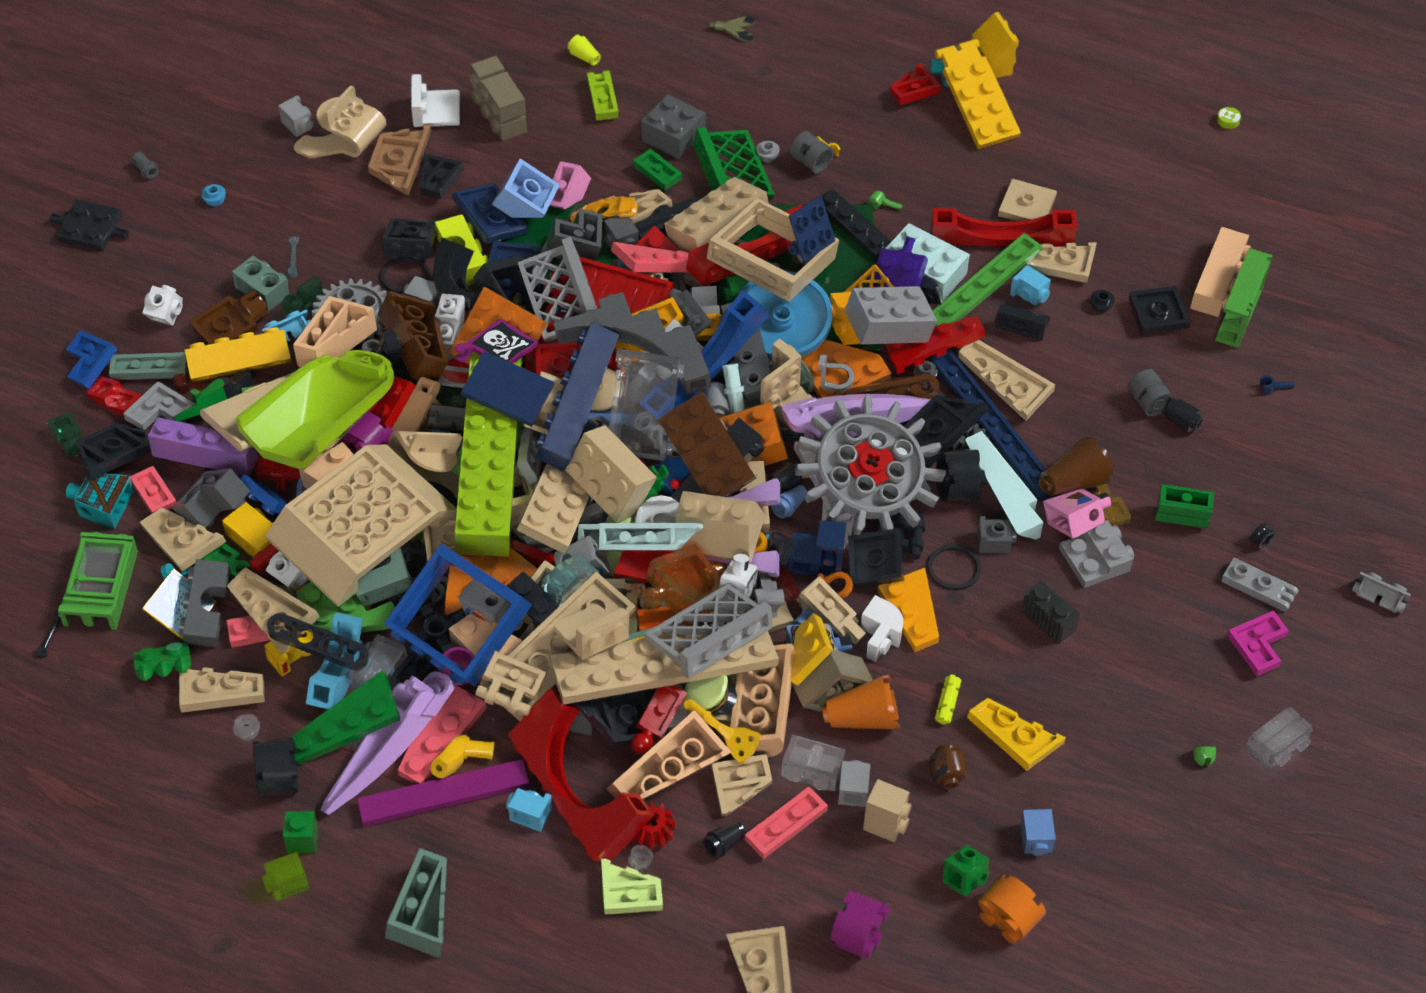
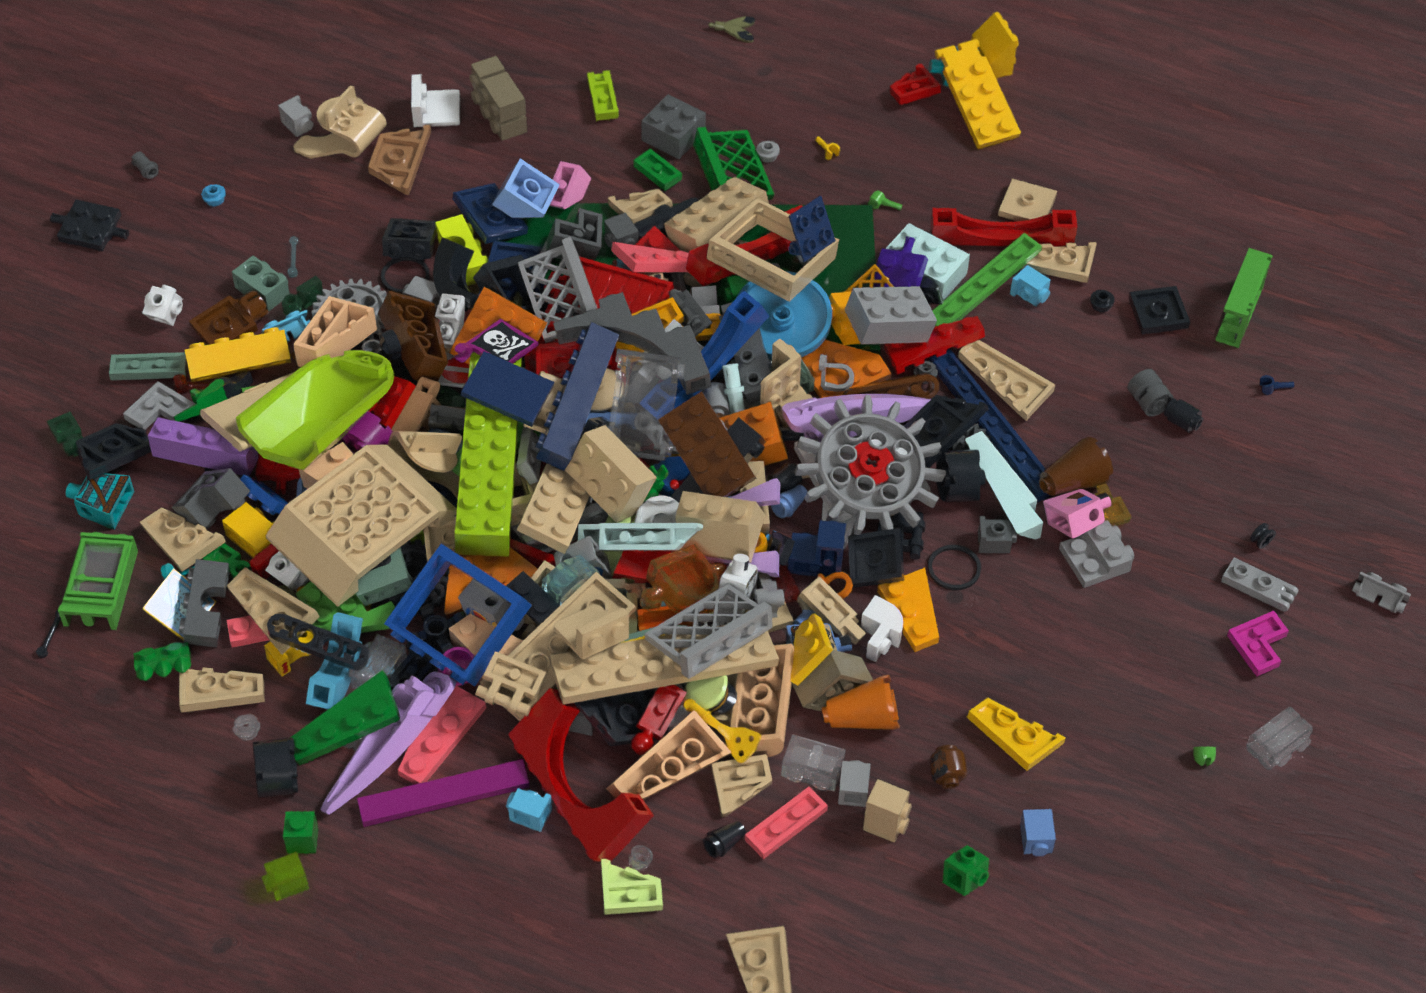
(92, 356): blue plate -> none
(112, 395): red slope -> none
(152, 490): coral plate -> none
(420, 905): sand green wedge -> none
(438, 175): black wing -> none
(456, 751): yellow arm -> none
(582, 49): neon yellow cone -> none
(618, 206): light orange piece -> none
(661, 828): red gear -> none
(811, 152): dark grey wheel -> none
(854, 224): black plate -> none
(859, 924): magenta brick -> none
(948, 699): neon yellow axle -> none
(1011, 908): orange brick -> none
(1022, 321): black panel -> none
(1050, 612): pearl dark grey brick -> none
(1184, 506): green brick -> none
(1220, 271): light nougat brick -> none
(1228, 117): lime tile -> none

